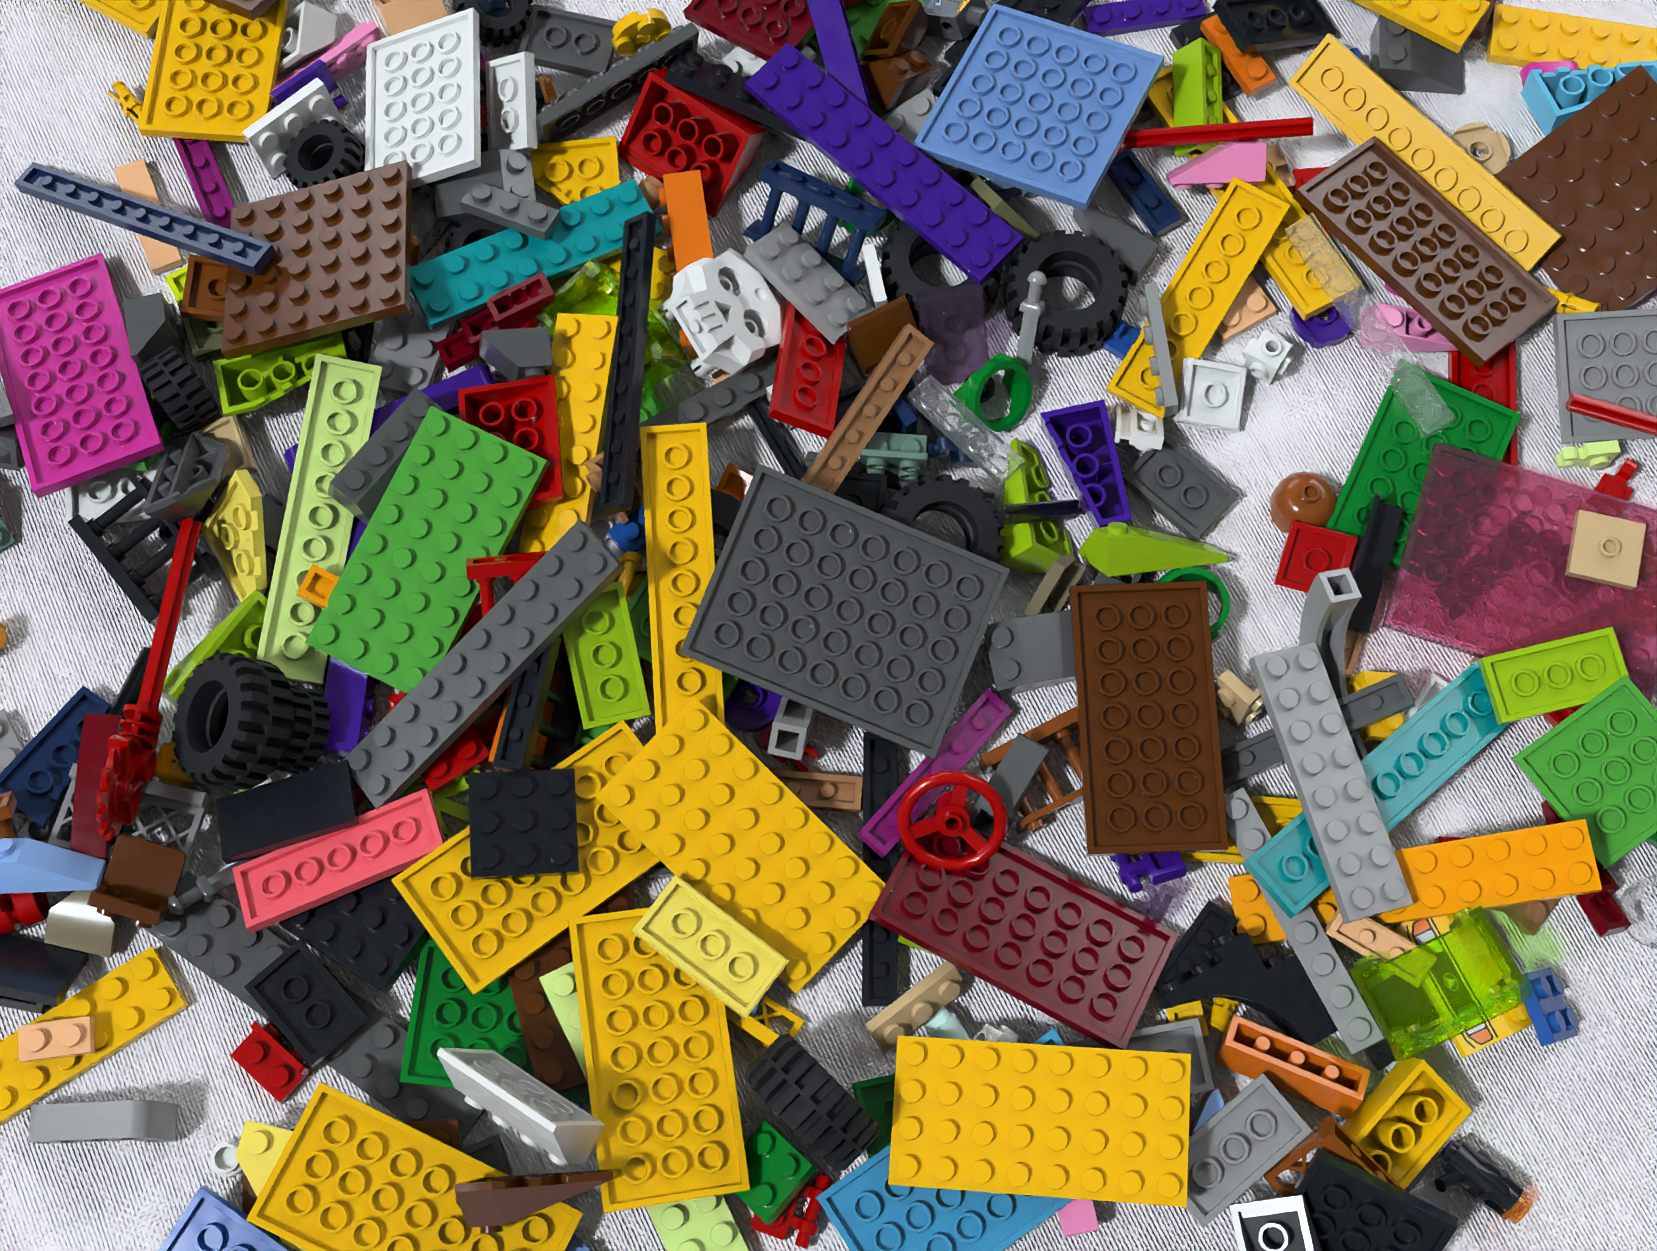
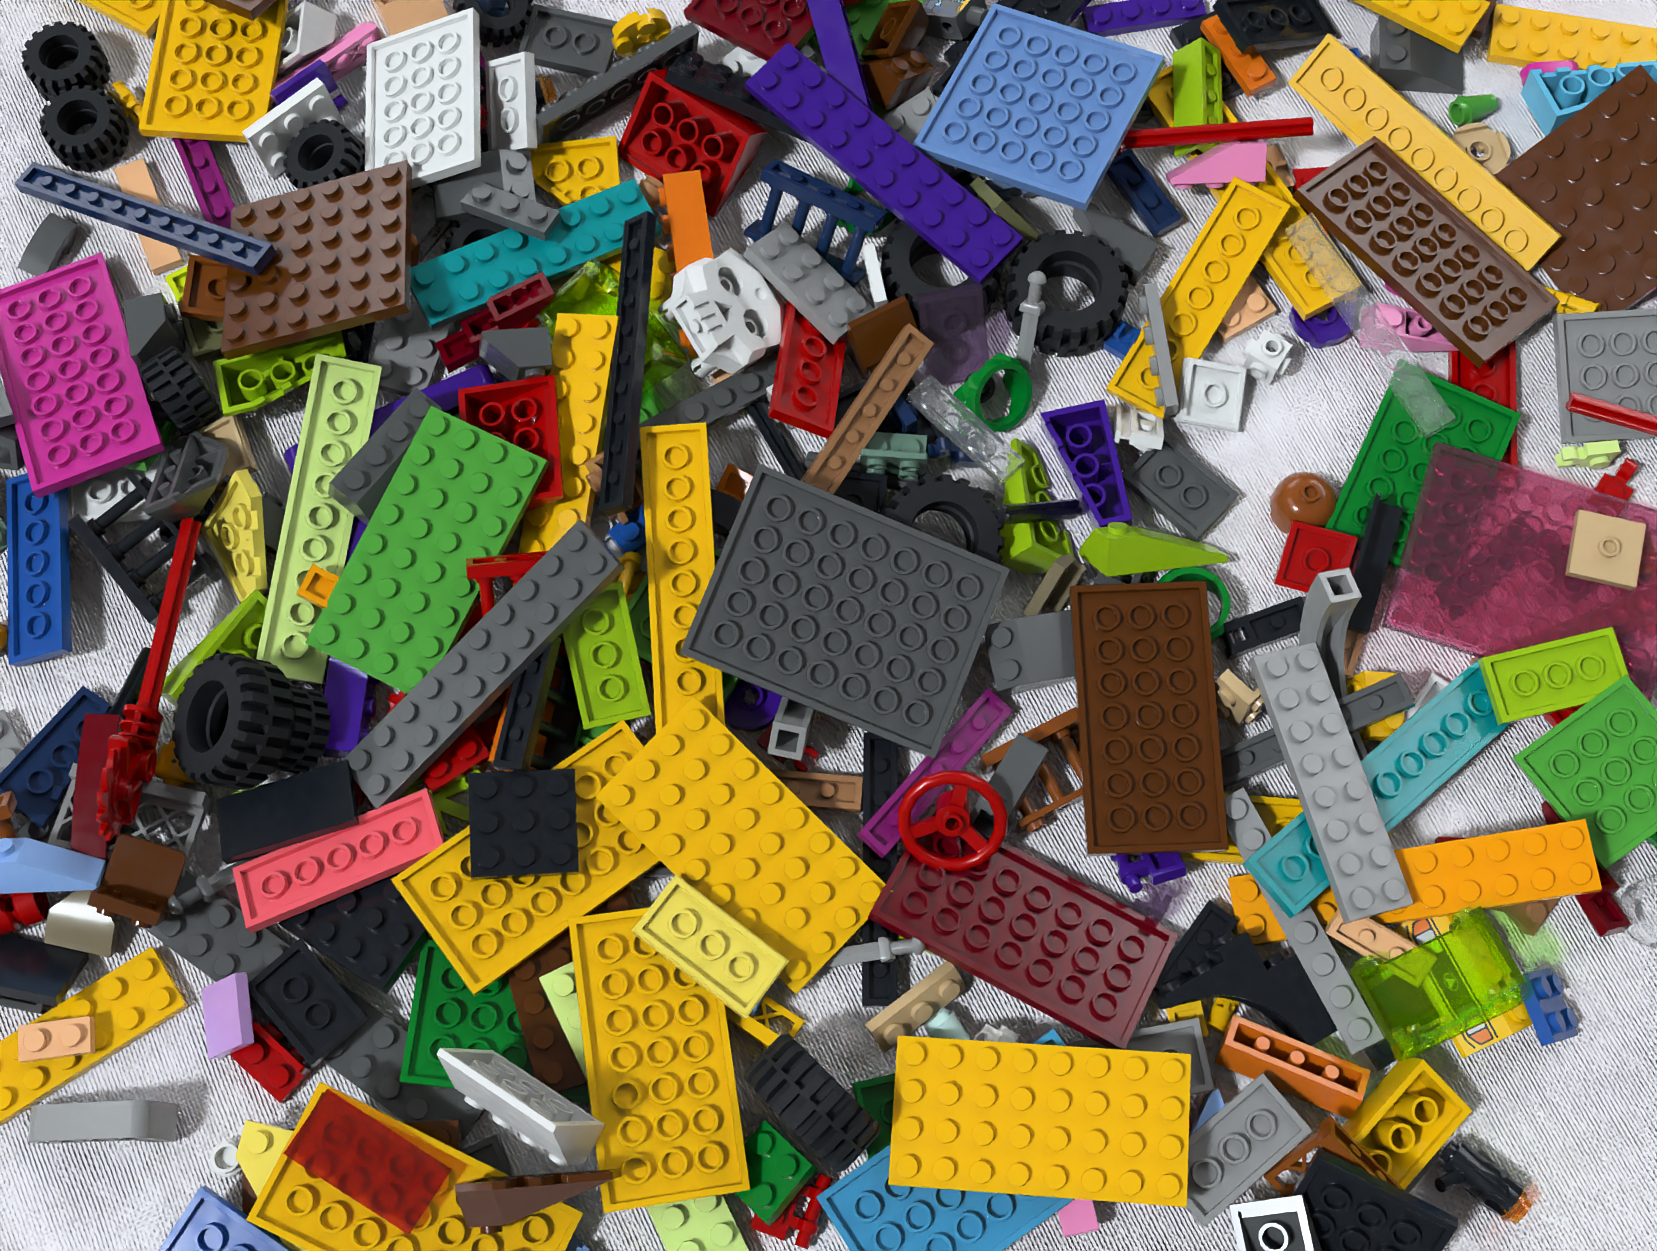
(37, 573): none -> blue plate
(50, 240): none -> dark grey slope
(60, 44): none -> black tyre
(75, 110): none -> black tyre
(227, 1015): none -> lavender tile
(367, 1161): none -> clear red tile
(884, 949): none -> light grey sword
(1263, 627): none -> black plate
(1471, 108): none -> bright green cone

